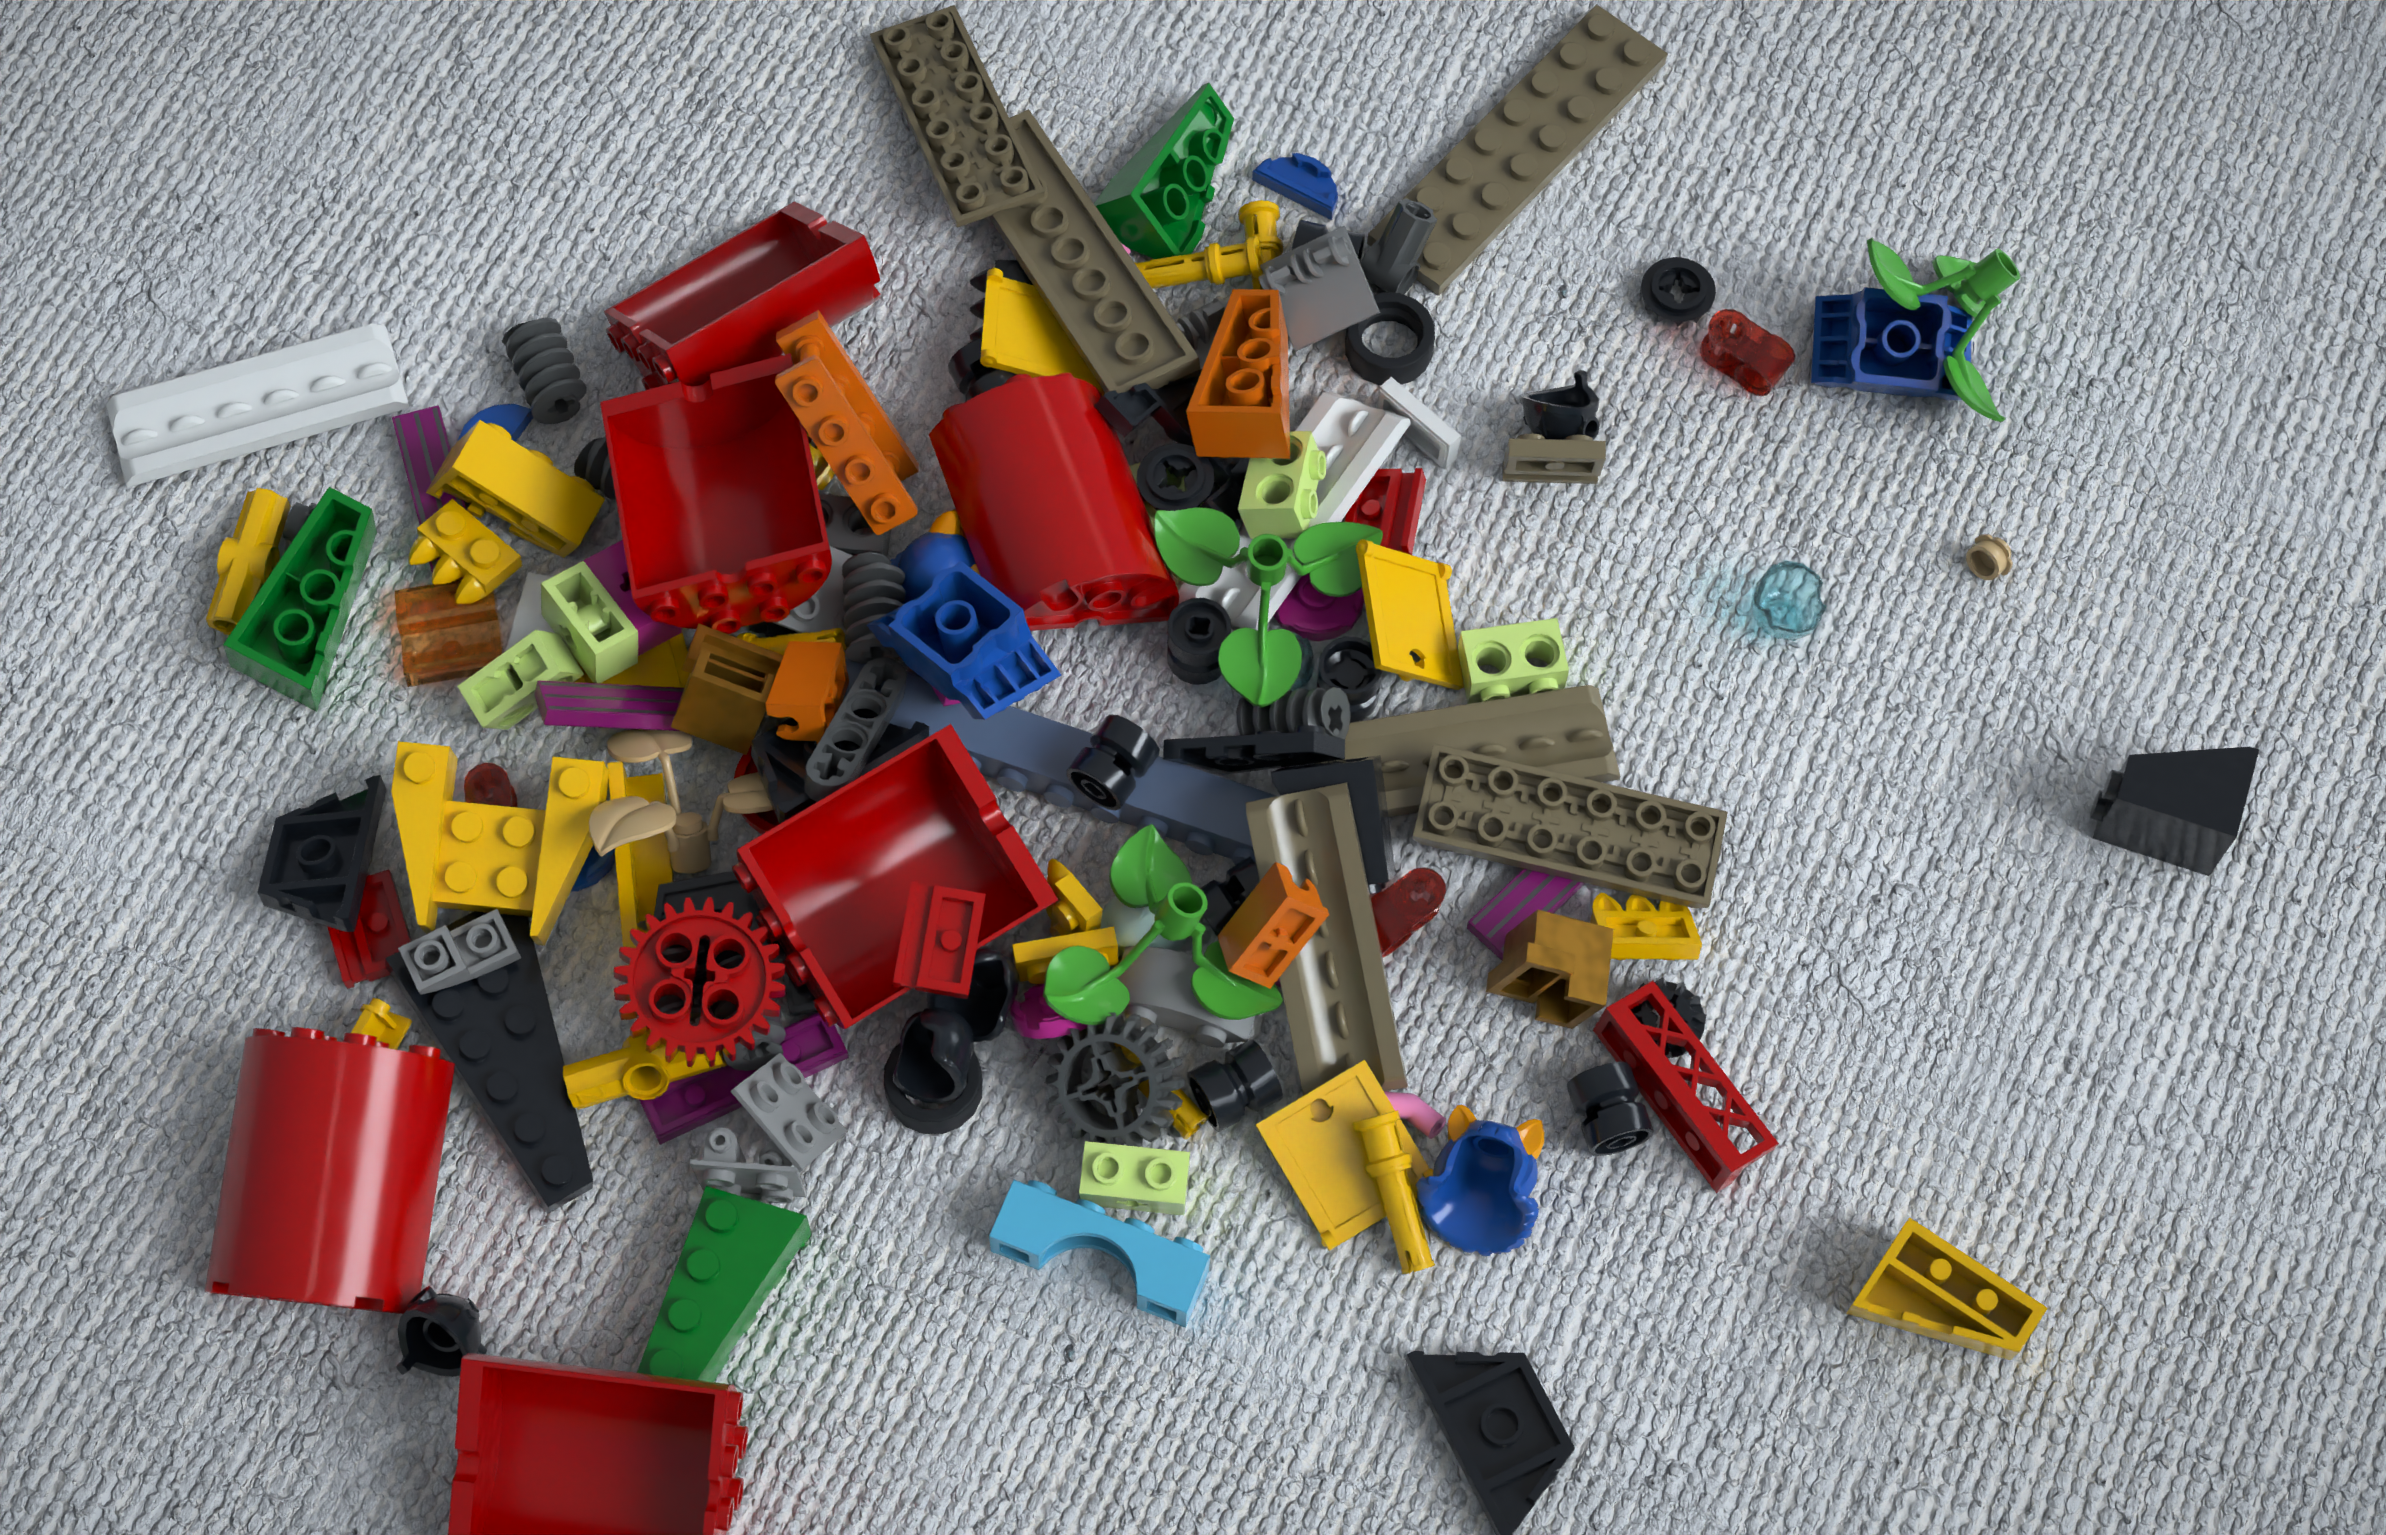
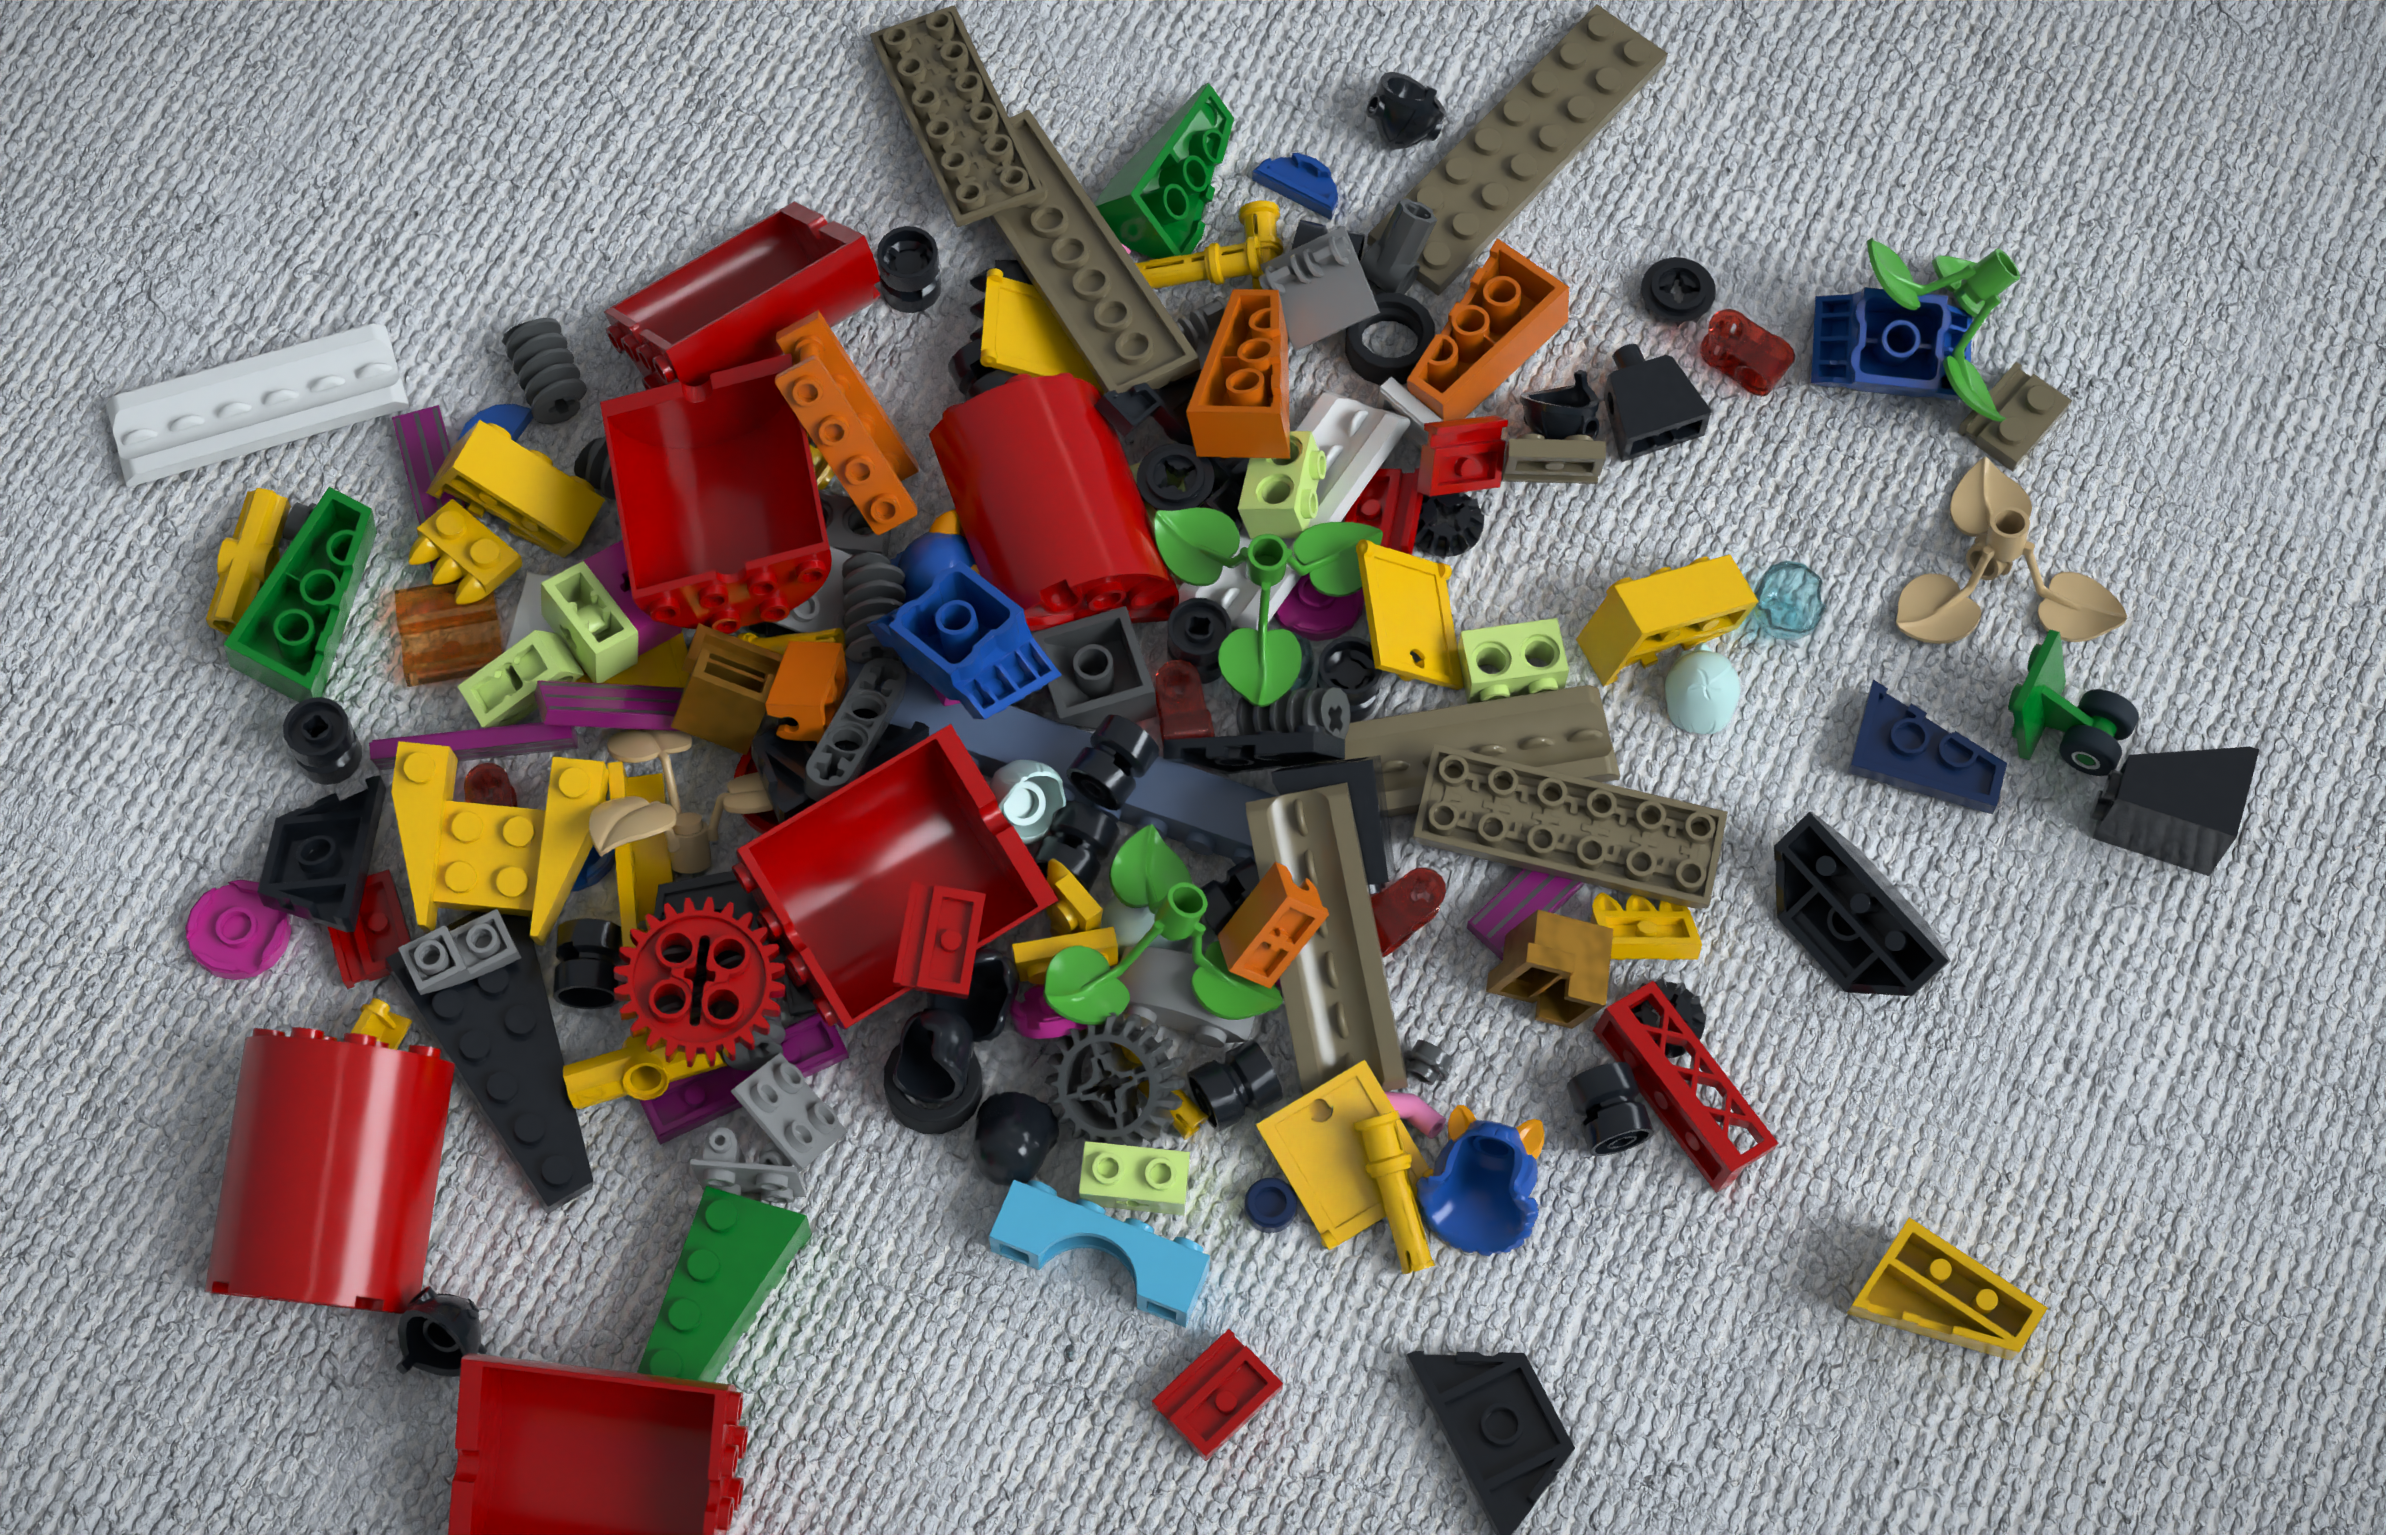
(235, 932): none -> dark pink tile
(322, 740): none -> black wheel
(484, 742): none -> magenta tile
(588, 961): none -> black wheel
(909, 269): none -> black wheel
(1013, 1137): none -> black hair
(1028, 797): none -> light aqua hair
(1078, 841): none -> black wheel
(1099, 670): none -> dark grey slope
(1184, 713): none -> clear red piece
(1217, 1394): none -> red plate
(1270, 1205): none -> dark blue tile
(1405, 111): none -> black helmet
(1428, 1062): none -> dark grey plate
(1441, 538): none -> black gear
(1462, 456): none -> red plate
(1489, 333): none -> orange wedge
(1651, 404): none -> black torso
(1665, 611): none -> yellow wedge
(1702, 691): none -> light aqua hair
(1851, 914): none -> black wedge
(1915, 754): none -> dark blue wing
(1995, 505): none -> tan plant
(2029, 411): none -> dark tan plate
(2089, 729): none -> plate

